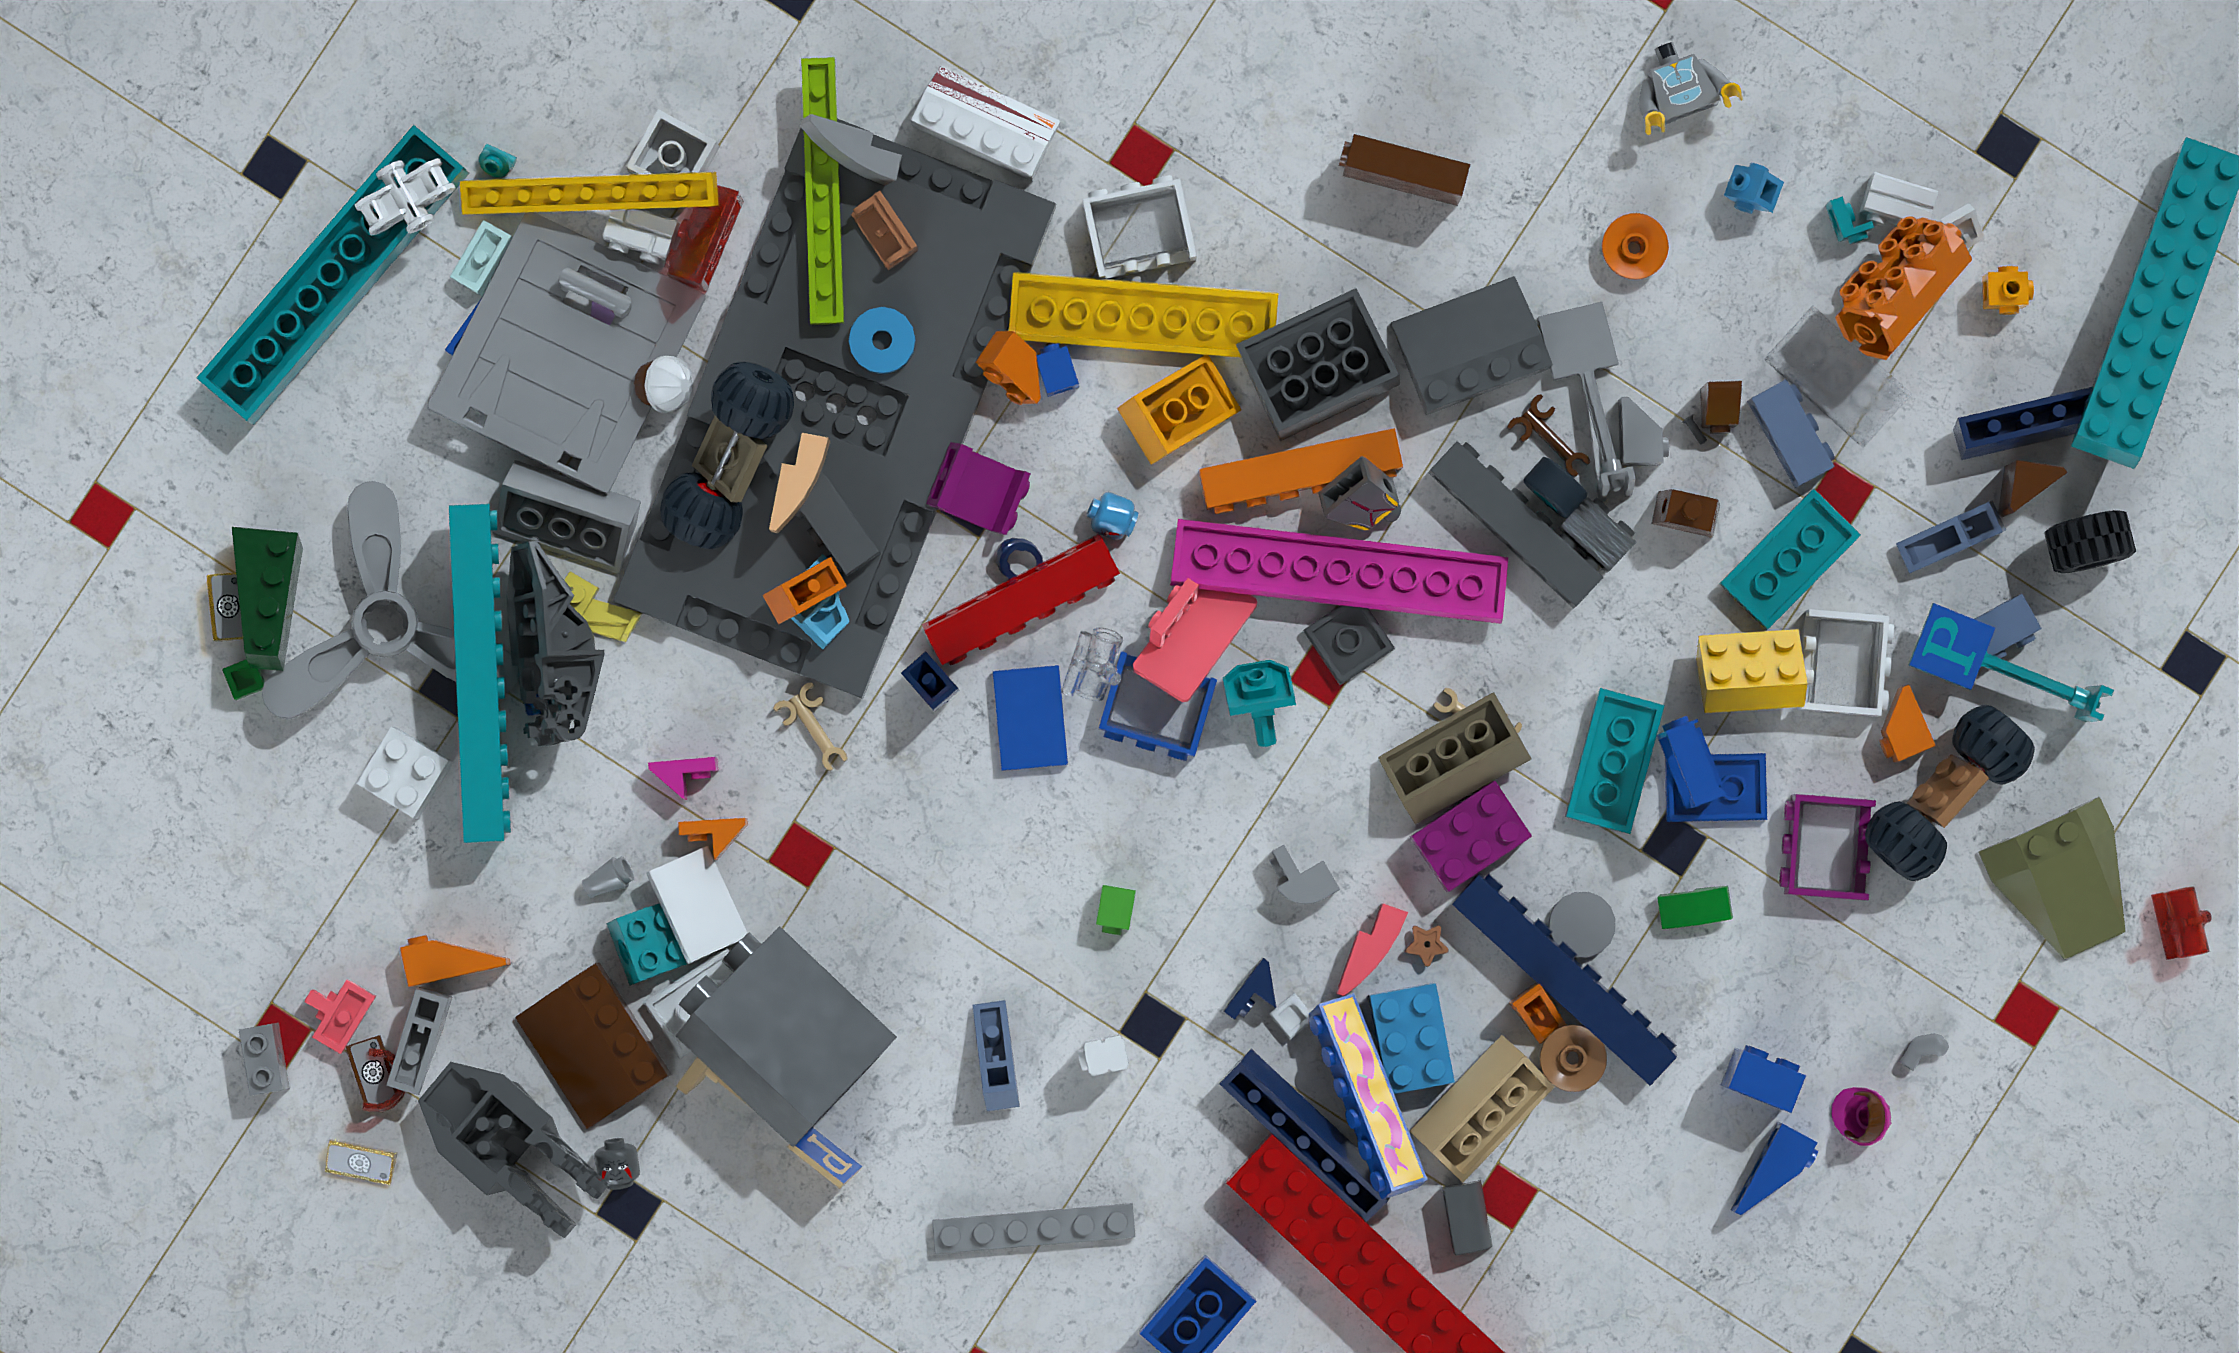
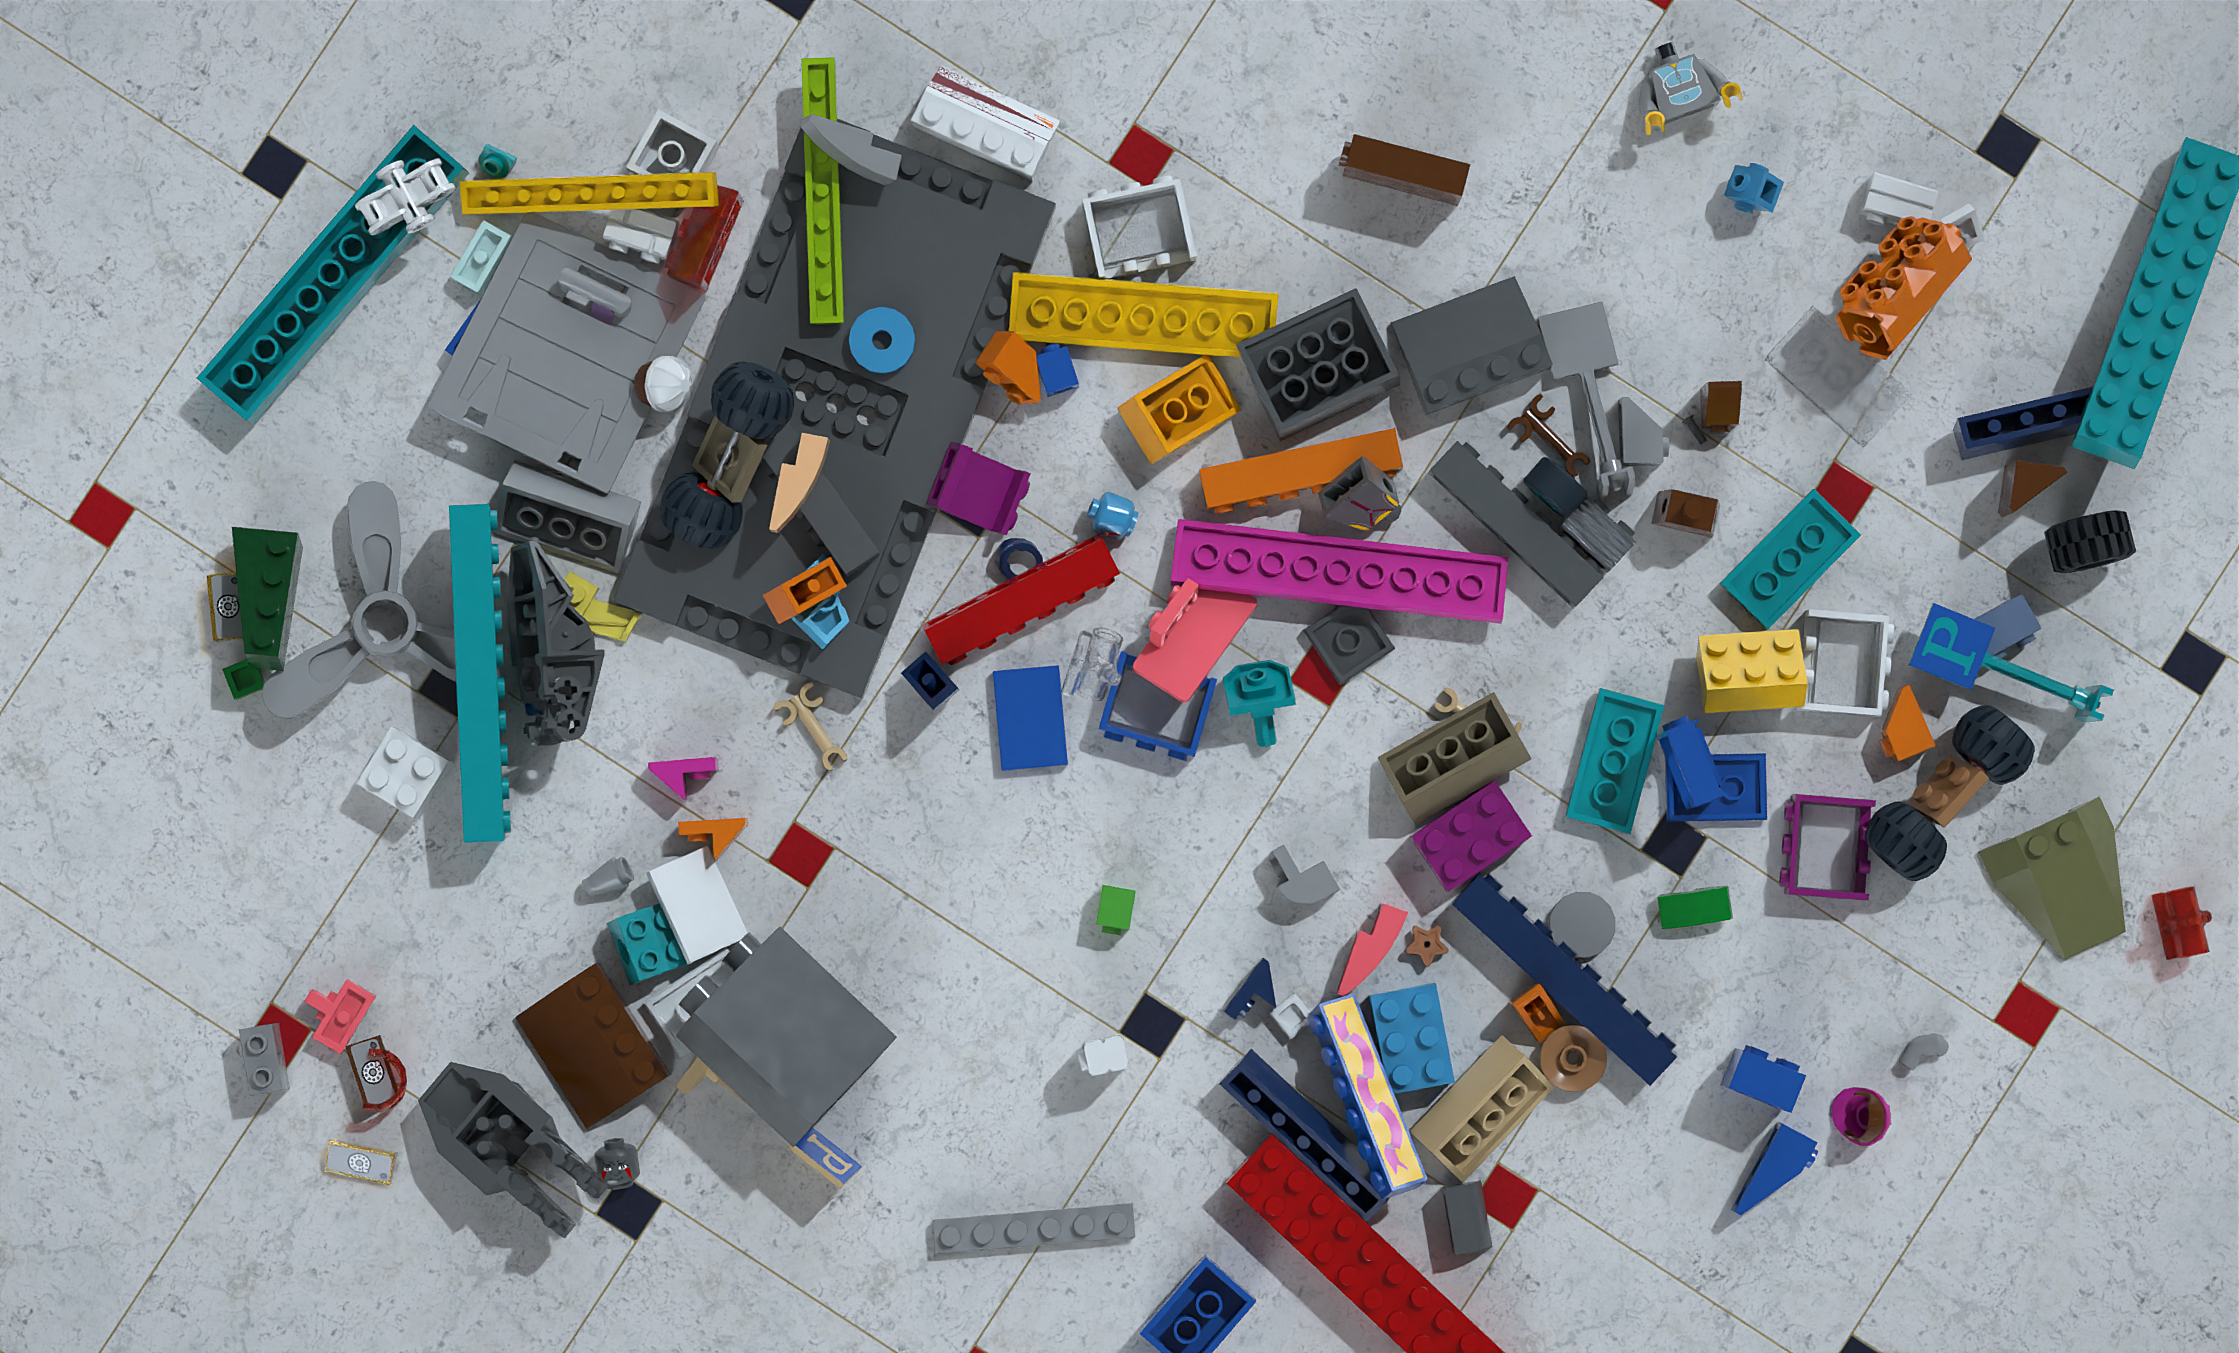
(419, 1040): light grey slope -> none
(439, 960): orange slope -> none
(884, 230): nougat hinge -> none
(995, 1056): sand blue slope -> none
(1643, 231): orange dish -> none
(1792, 433): sand blue brick -> none
(1842, 218): teal bracket -> none
(1950, 536): sand blue slope -> none
(1996, 295): light orange brick -> none

